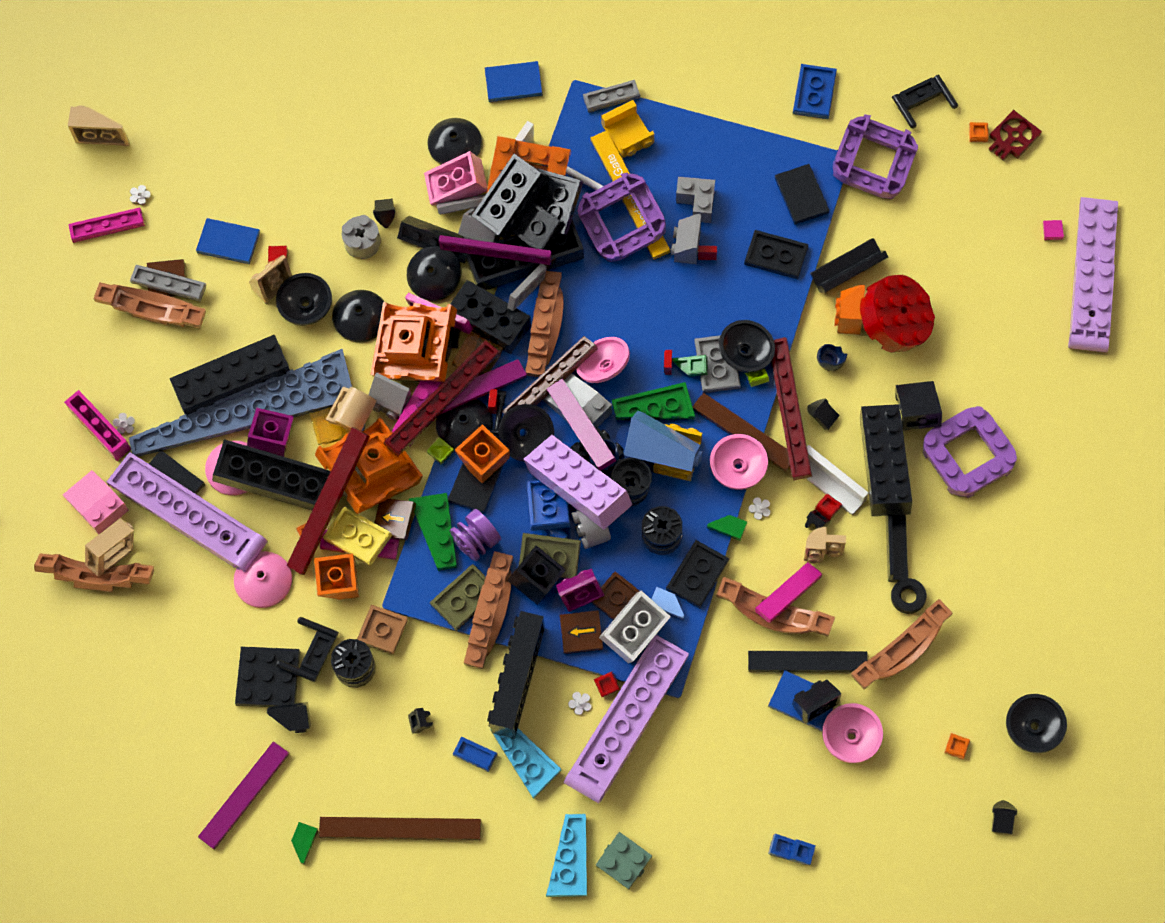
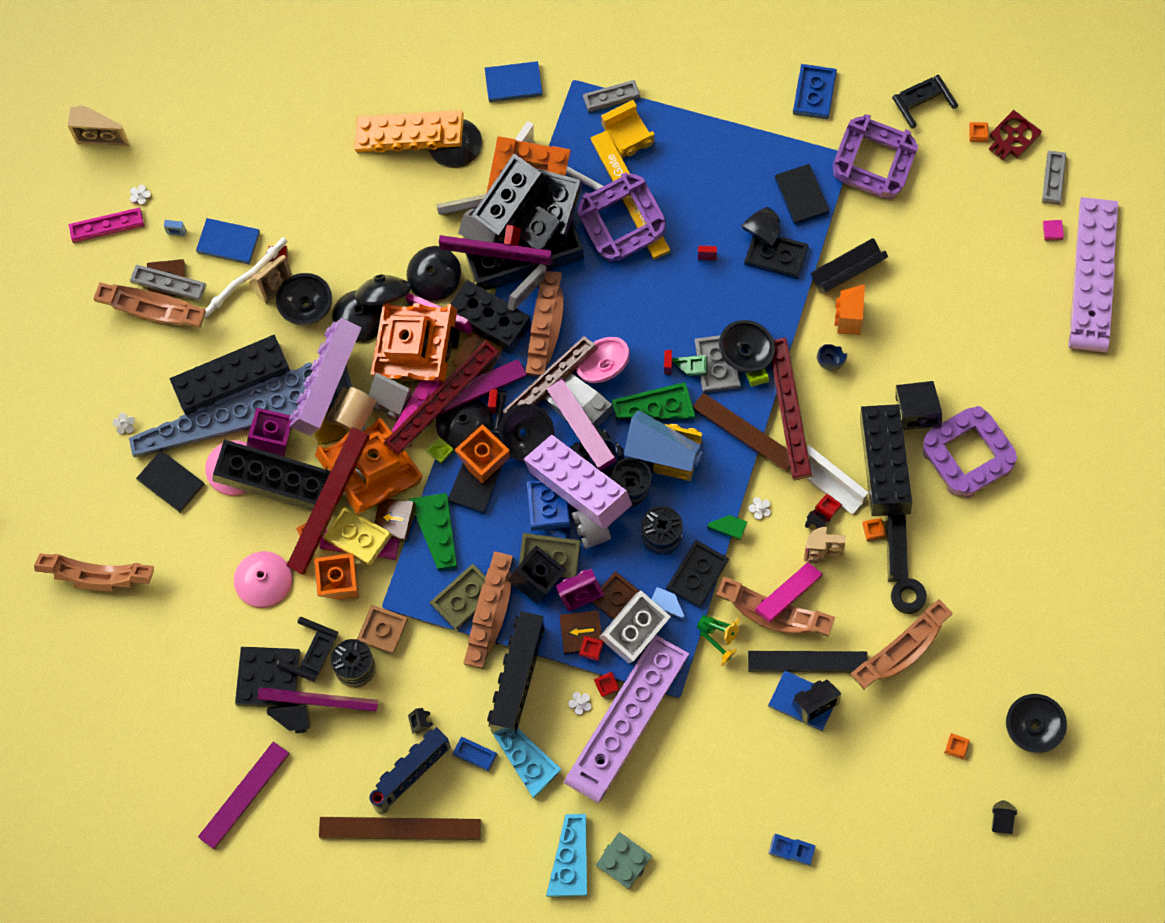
(96, 502): bright pink slope -> none
(97, 425): dark pink brick -> none
(109, 547): tan window -> none
(174, 227): none -> tile
(187, 512): lavender hinge -> none
(272, 253): none -> white bar
(303, 840): green tile -> none
(317, 699): none -> magenta tile
(324, 377): none -> lavender brick
(361, 237): light grey brick -> none
(382, 290): none -> black dish
(384, 212): black tile -> none
(409, 131): none -> light orange plate
(409, 769): none -> dark blue hinge
(425, 234): black panel -> none
(456, 179): bright pink slope -> none
(477, 532): medium lavender wheel -> none
(512, 235): none -> red tile
(591, 648): none -> red tile
(687, 239): light grey slope -> none
(697, 193): light grey brick -> none
(709, 625): none -> green plant
(738, 450): bright pink dish -> none
(764, 226): none -> black brick
(823, 413): black tile -> none
(854, 720): bright pink dish -> none
(874, 529): none -> orange tile
(897, 313): red piece -> none
(1054, 177): none -> light grey tile

